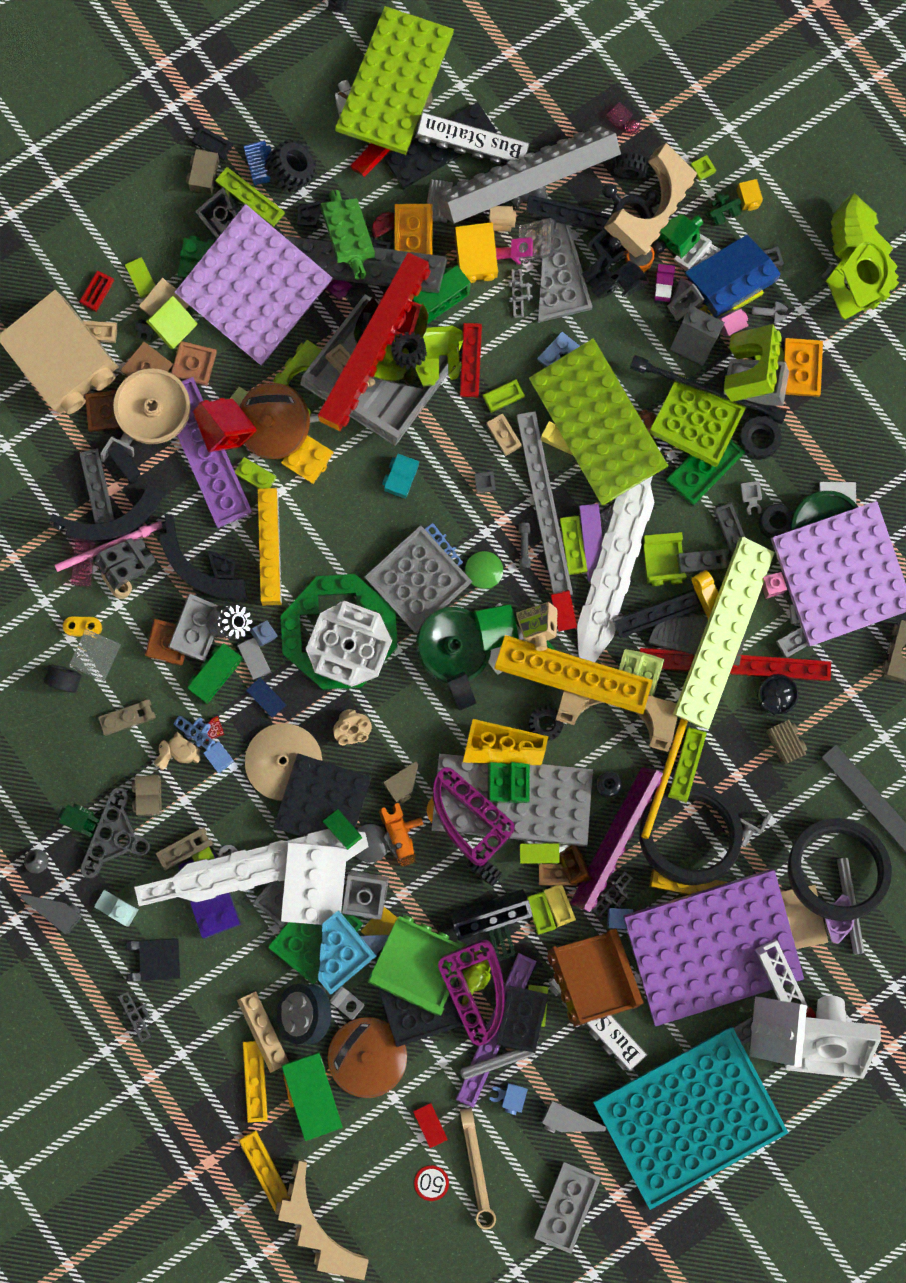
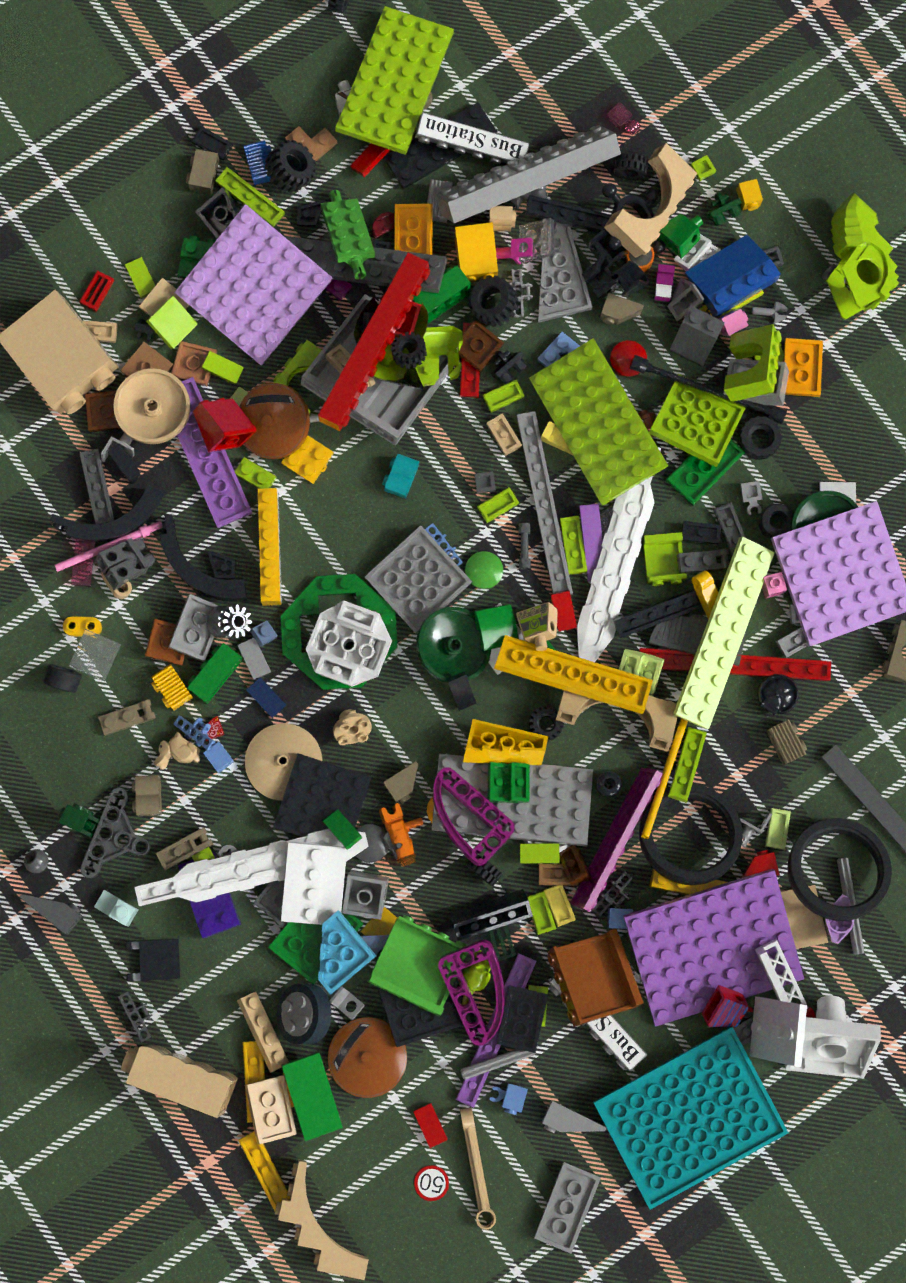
(171, 687): none -> yellow brick
(179, 1079): none -> tan brick
(222, 367): none -> lime tile
(270, 1109): none -> tan plate
(317, 145): none -> medium nougat plate
(479, 345): none -> reddish brown tile
(486, 288): none -> black tyre
(498, 505): none -> lime tile
(502, 371): none -> black hips
(618, 310): none -> dark tan slope
(623, 355): none -> red dish
(701, 532): none -> black plate
(726, 1008): none -> red torso
(760, 863): none -> red slope
(777, 829): none -> yellowish green tile

